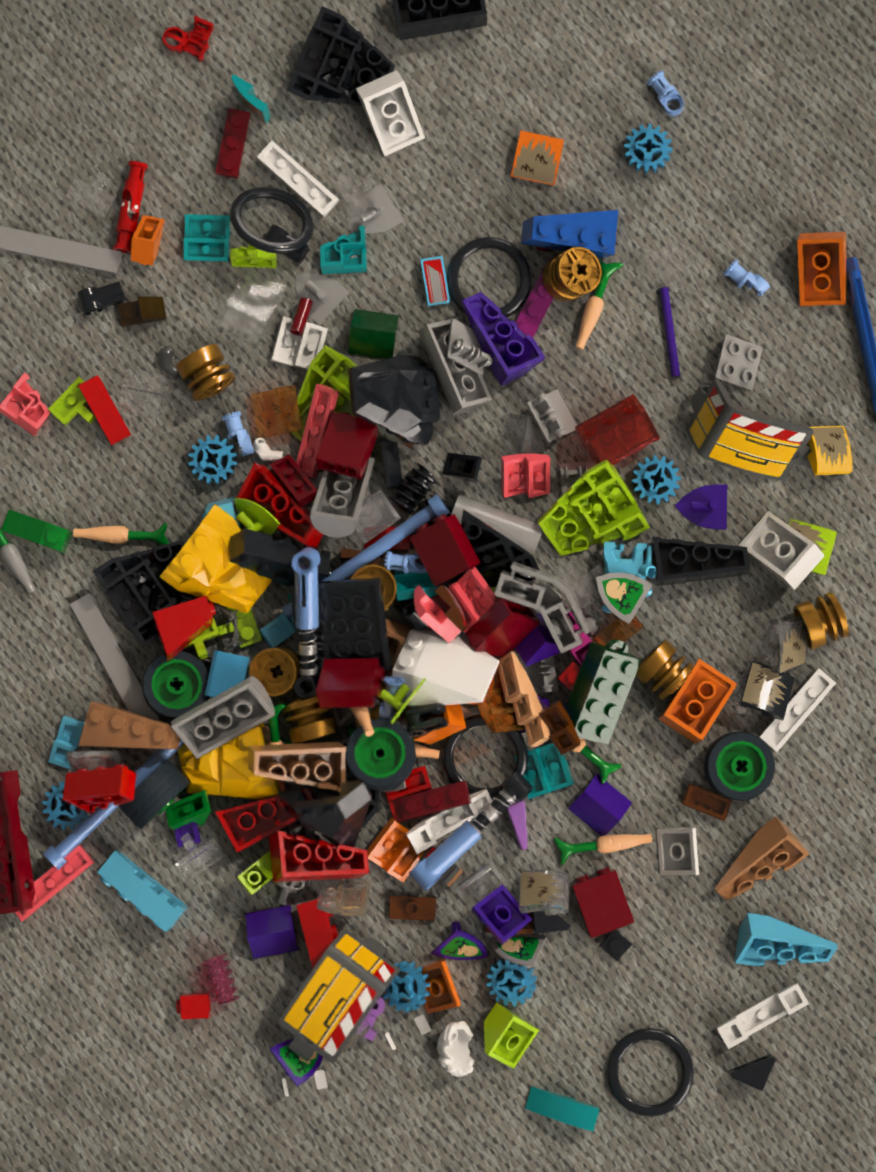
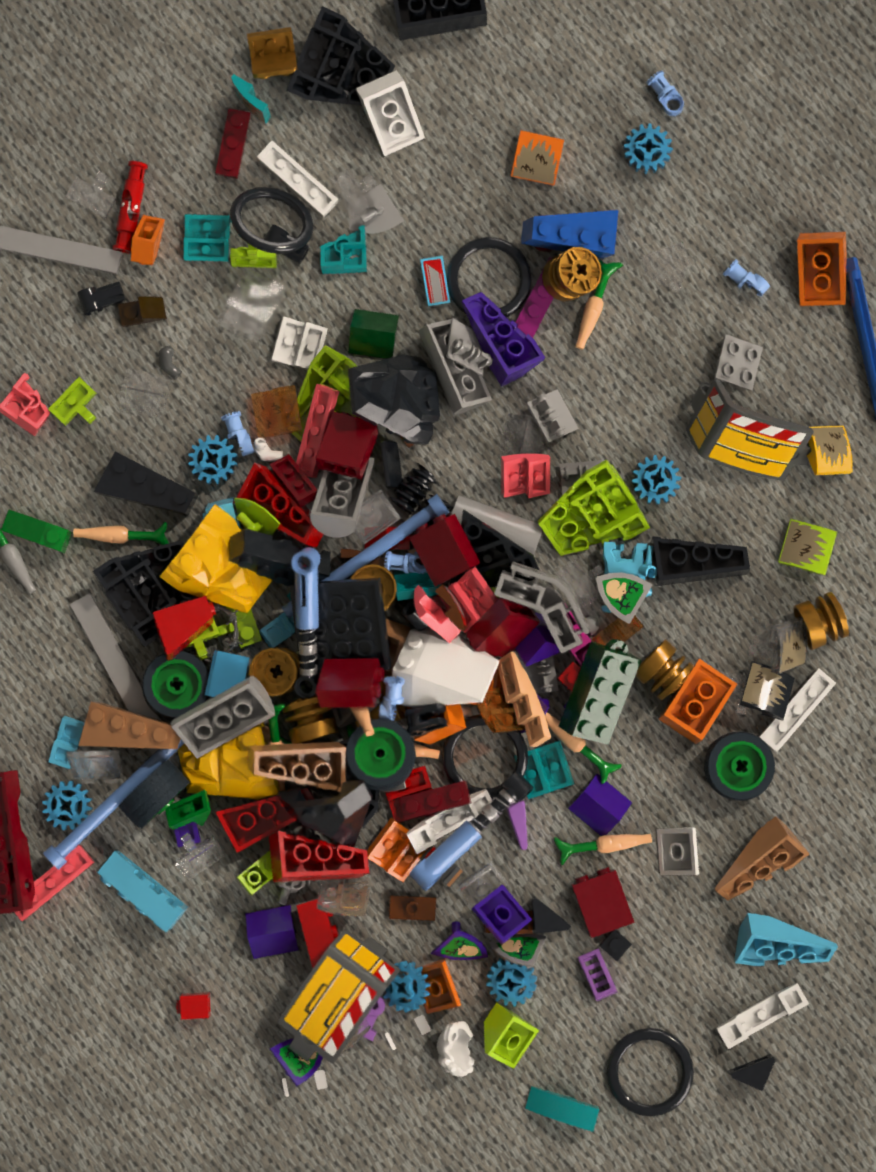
(99, 787): red wedge -> none
(104, 409): red tile -> none
(138, 484): none -> black wedge
(195, 41): red piece -> none
(207, 375): pearl gold wheel -> none
(220, 979): clear pink piece -> none
(272, 53): none -> pearl gold bracket
(301, 316): dark red axle -> none
(322, 291): light grey shield -> none
(395, 701): lime shield -> none
(462, 466): black slope -> none
(544, 891): slope -> none
(559, 723): reddish brown slope -> none
(607, 992): none -> medium lavender slope
(617, 431): clear red slope -> none
(669, 331): dark purple bar -> none
(706, 506): dark purple shield -> none
(706, 802): reddish brown plate -> none
(782, 550): white slope -> none

